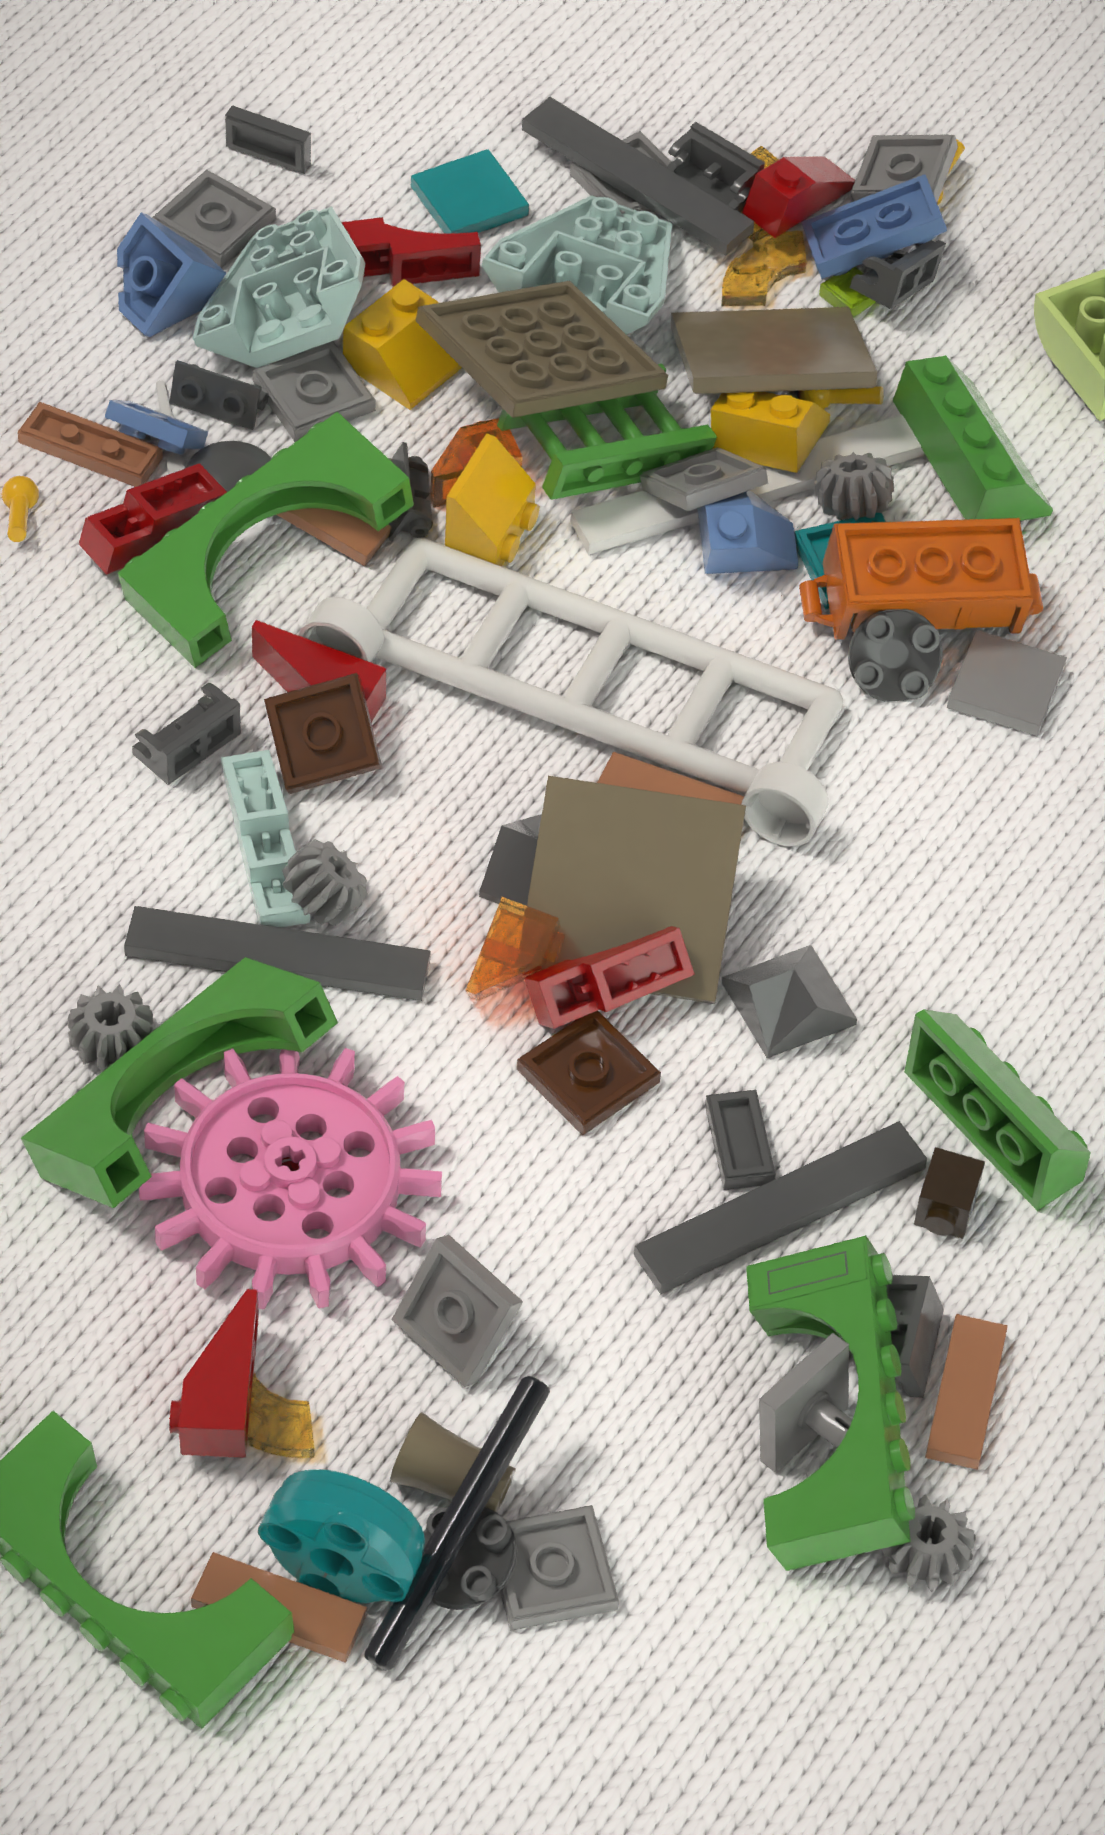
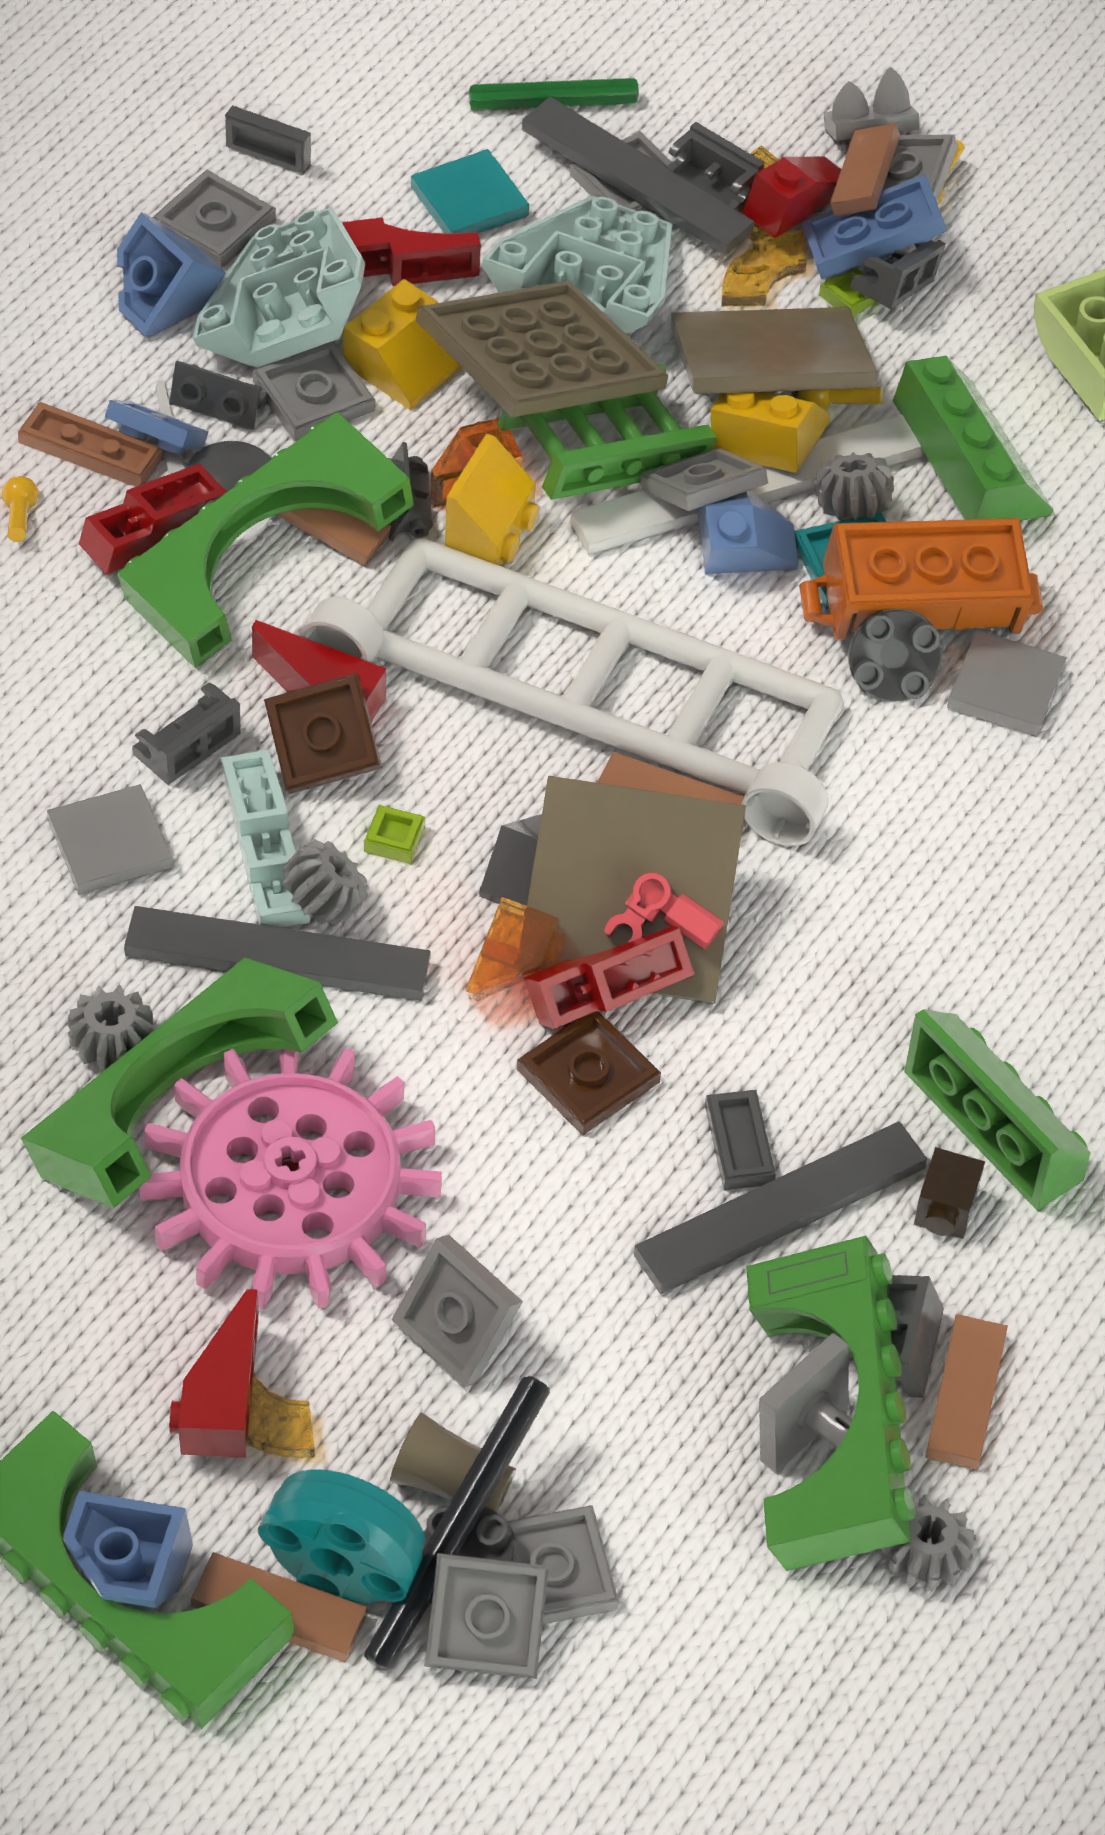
(109, 839): none -> light grey tile
(129, 1547): none -> medium blue slope
(394, 834): none -> lime tile
(486, 1616): none -> light grey tile
(568, 92): none -> green axle
(654, 894): none -> coral bar
(789, 1001): dark grey slope -> none
(865, 169): none -> nougat tile
(890, 106): none -> light grey tile

